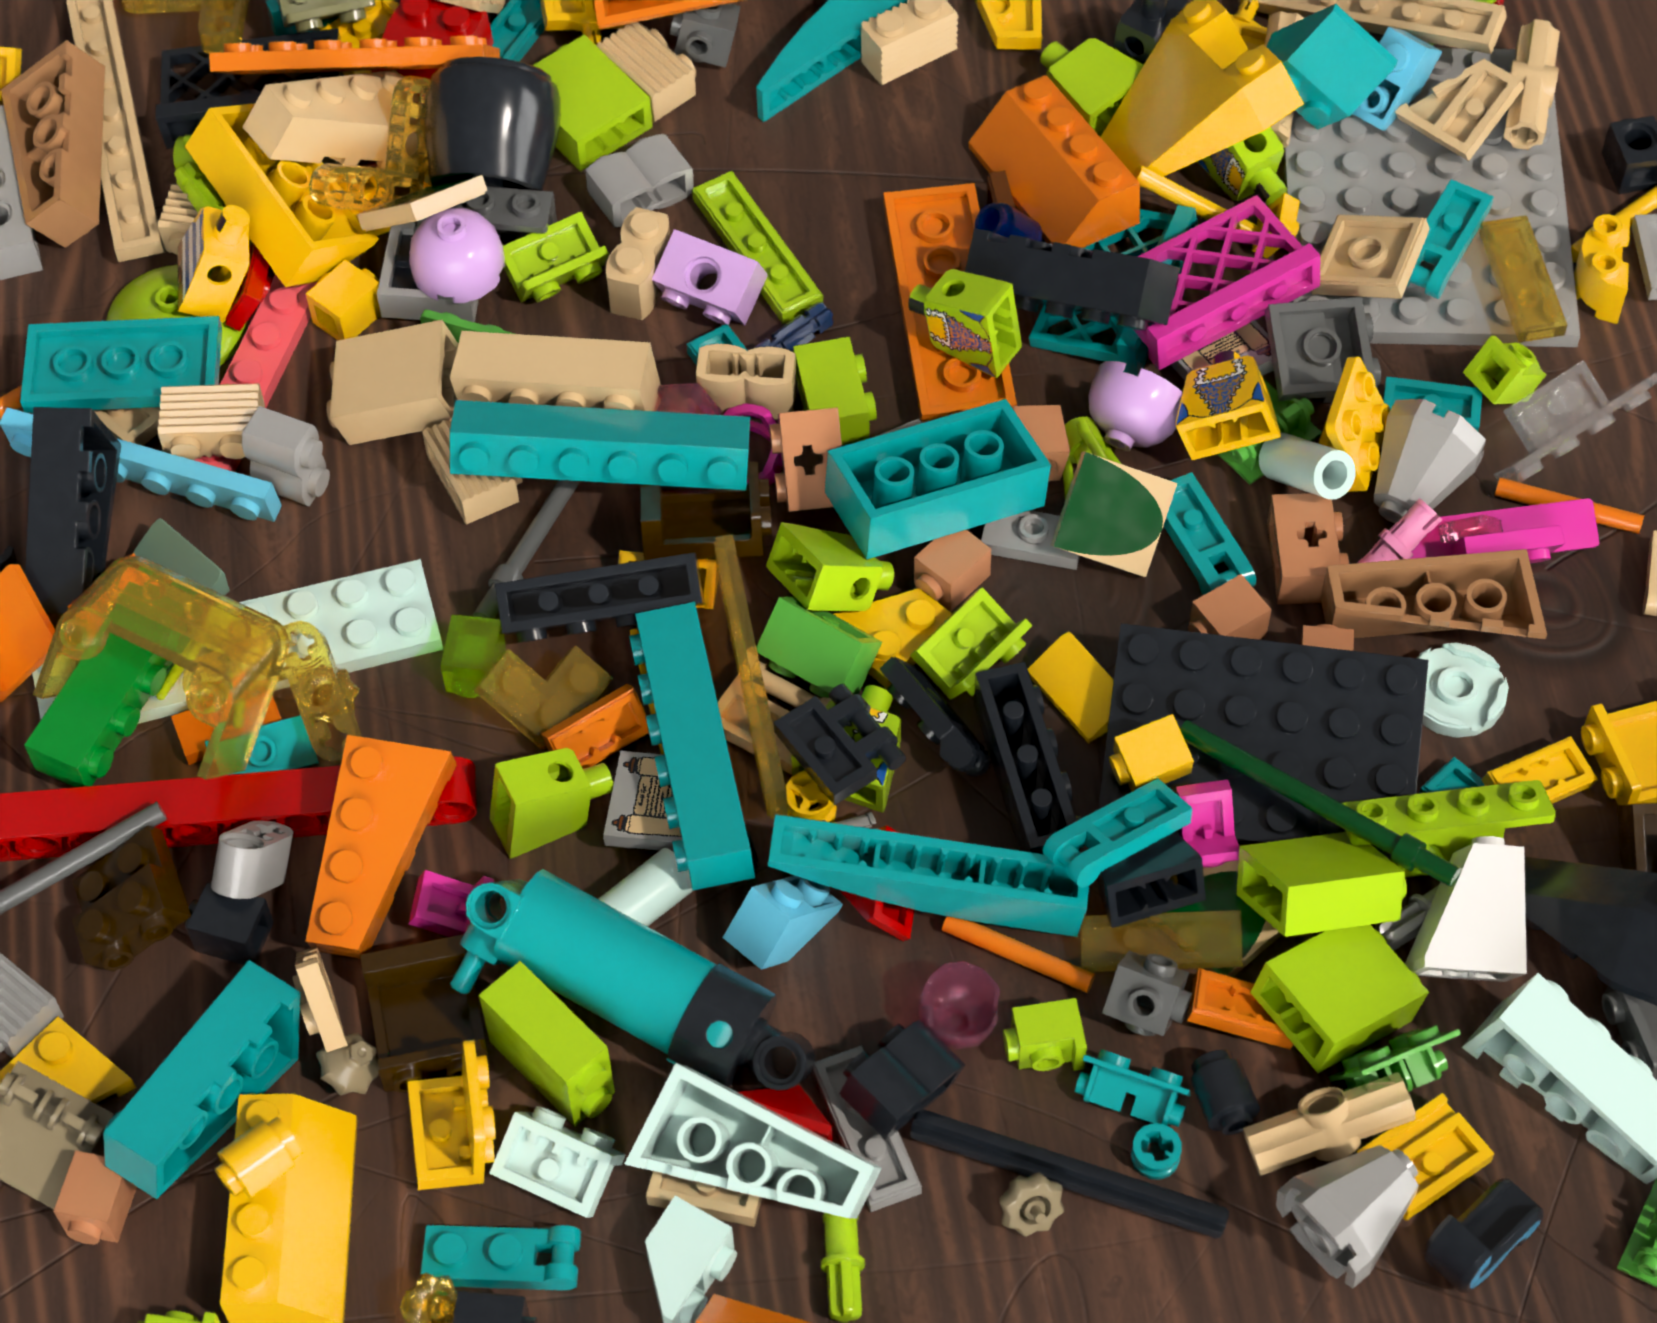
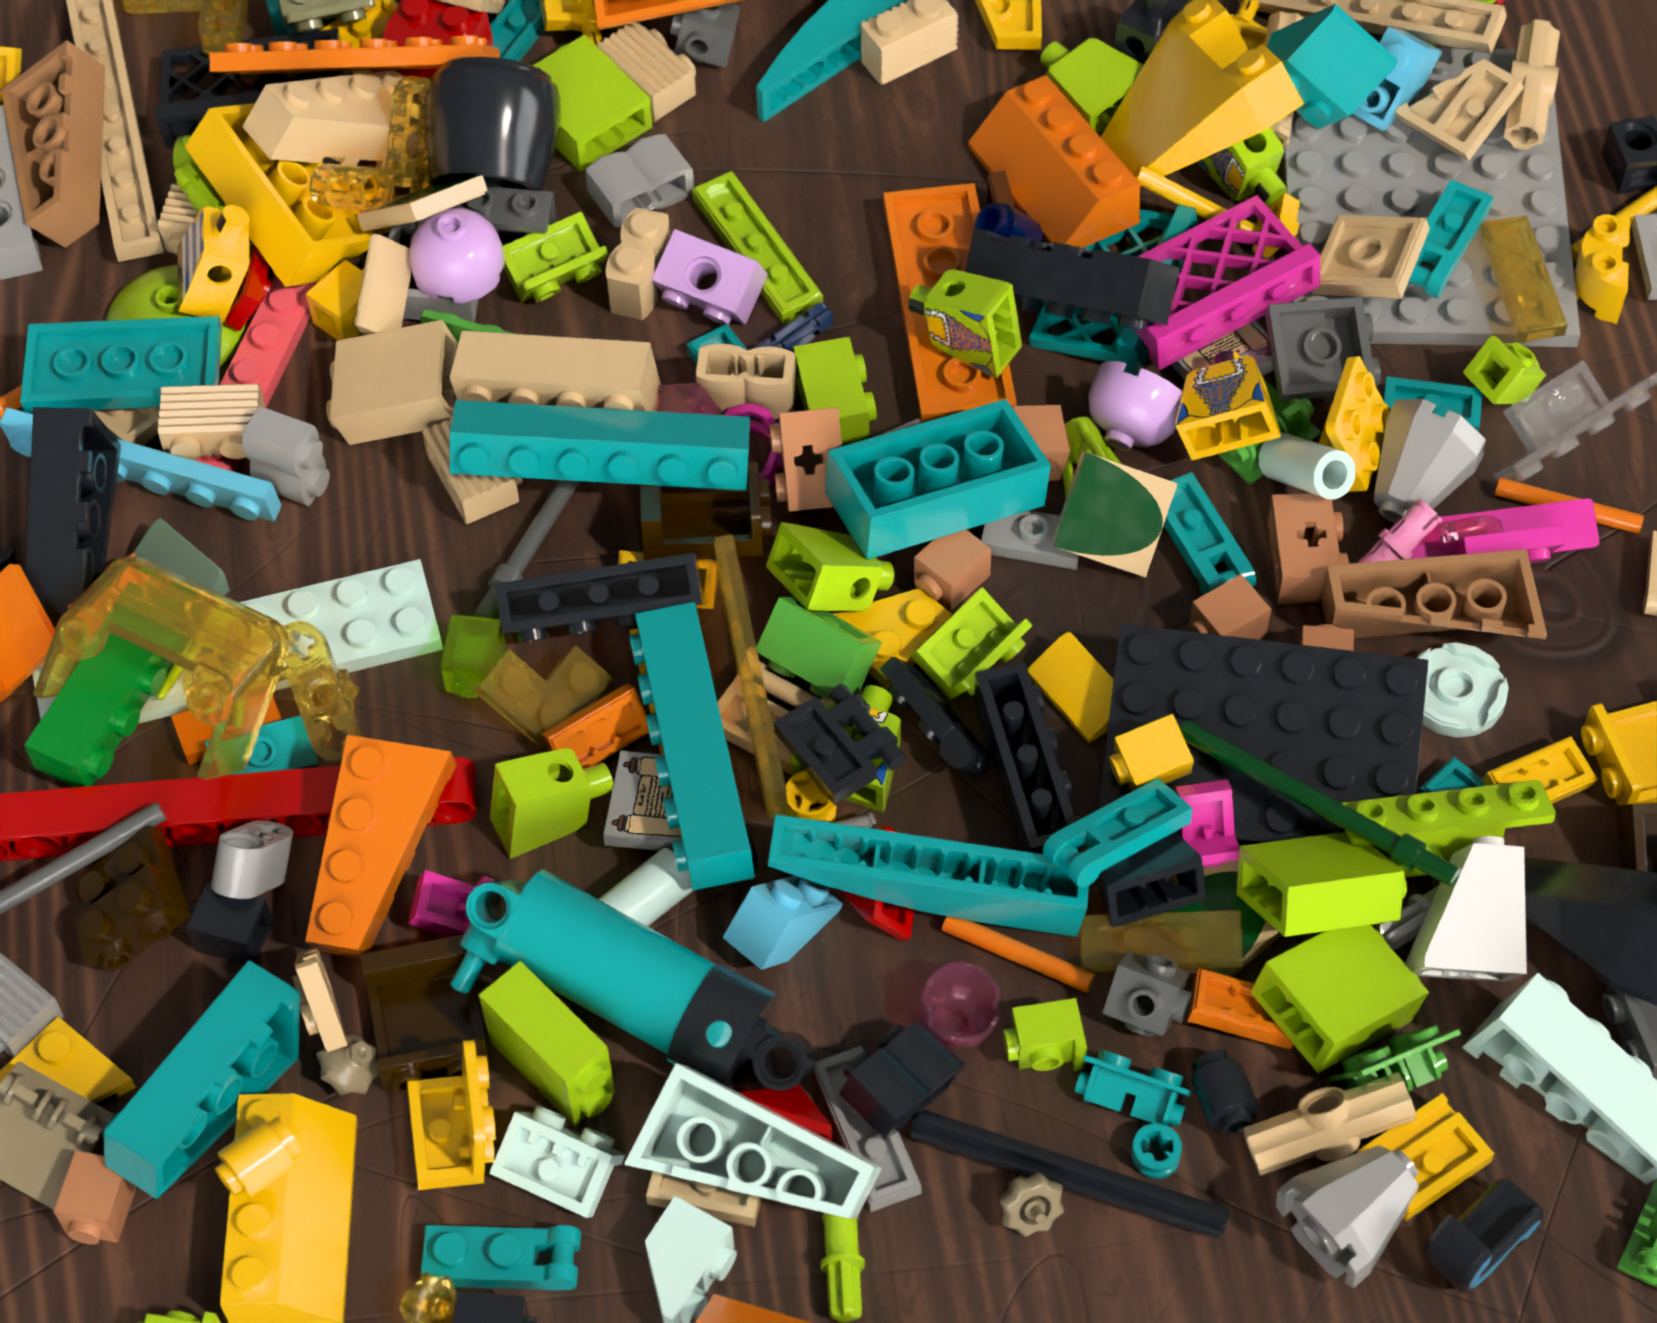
(383, 286): none -> tan slope

